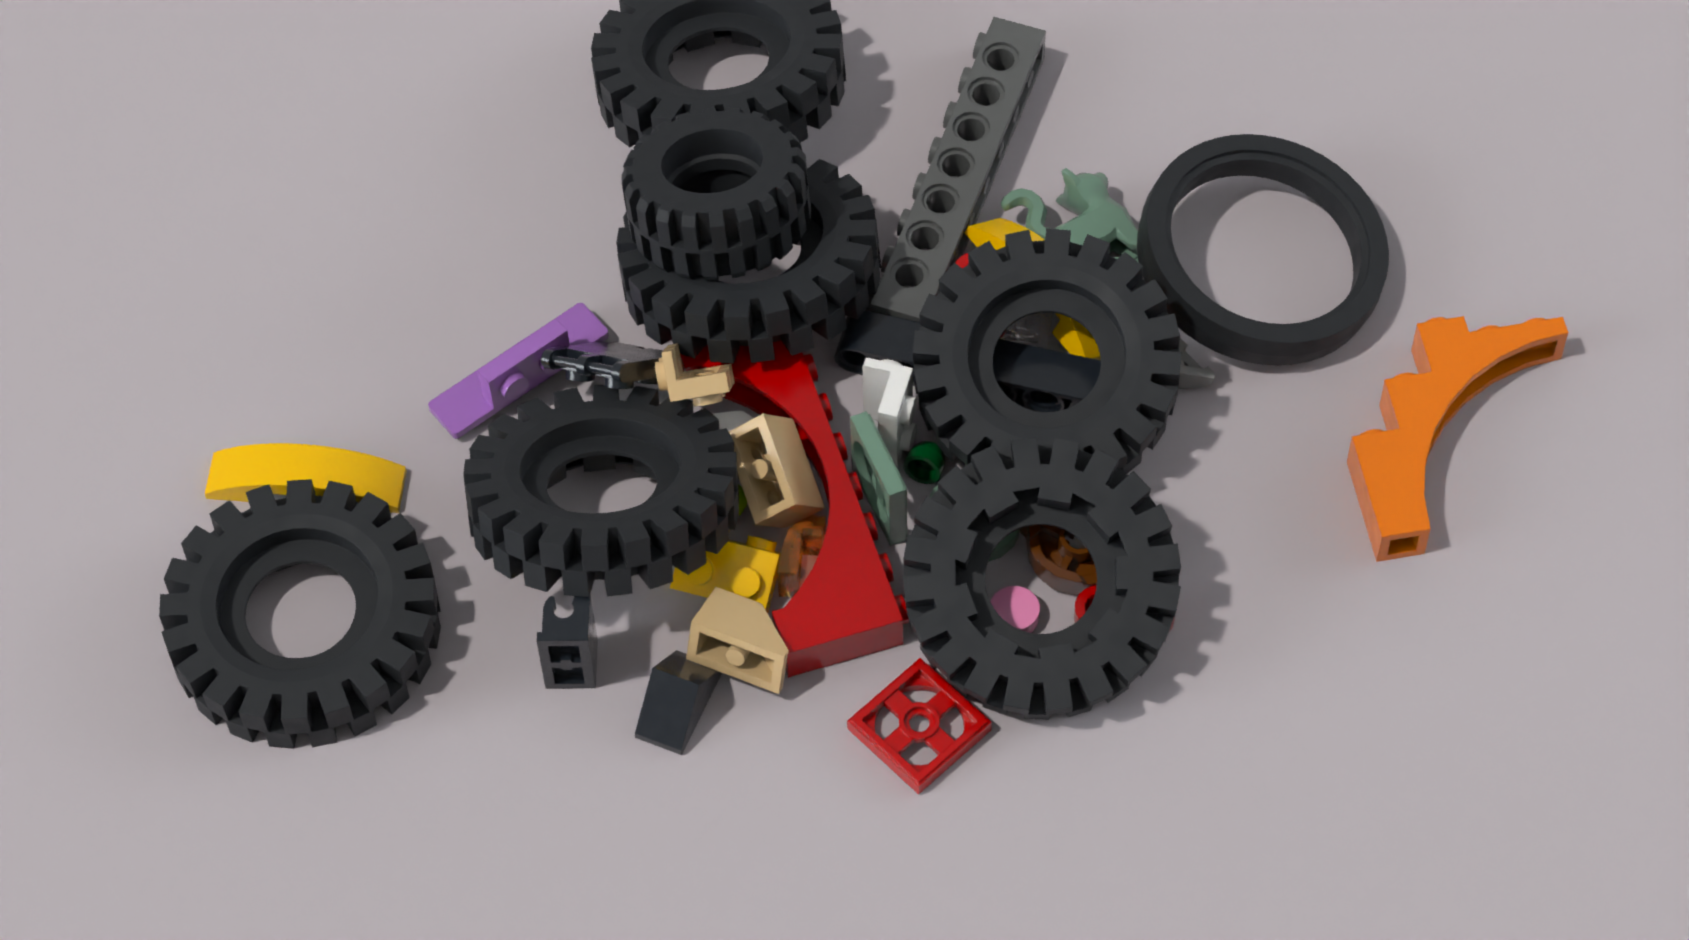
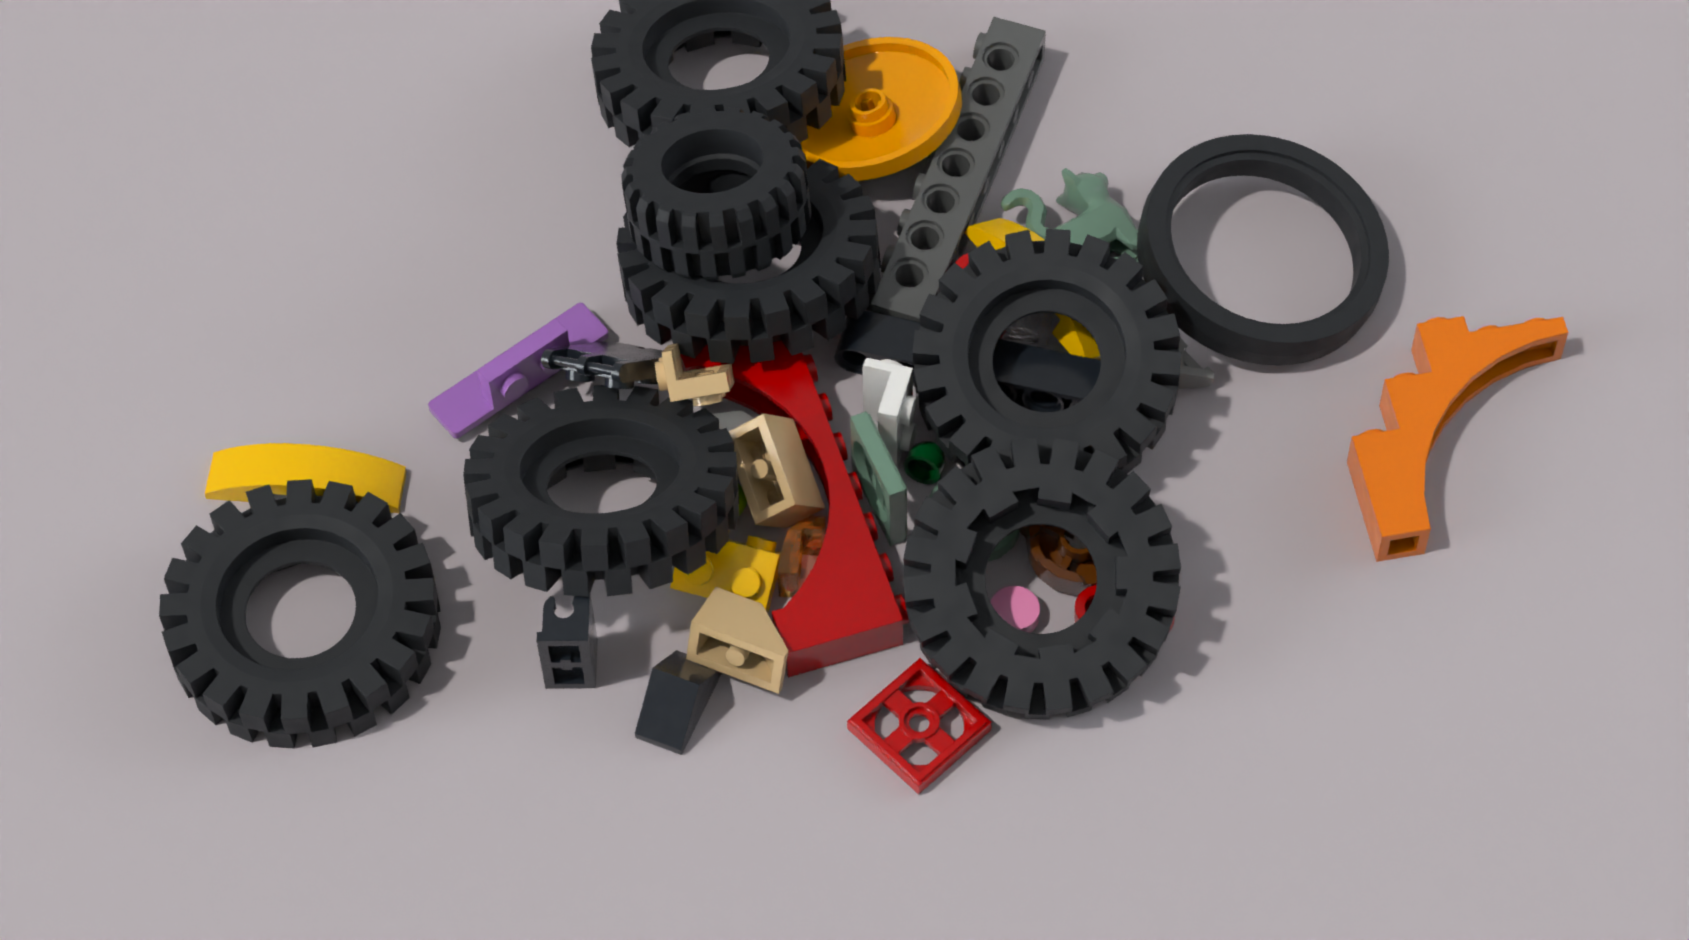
(893, 110): none -> light orange dish

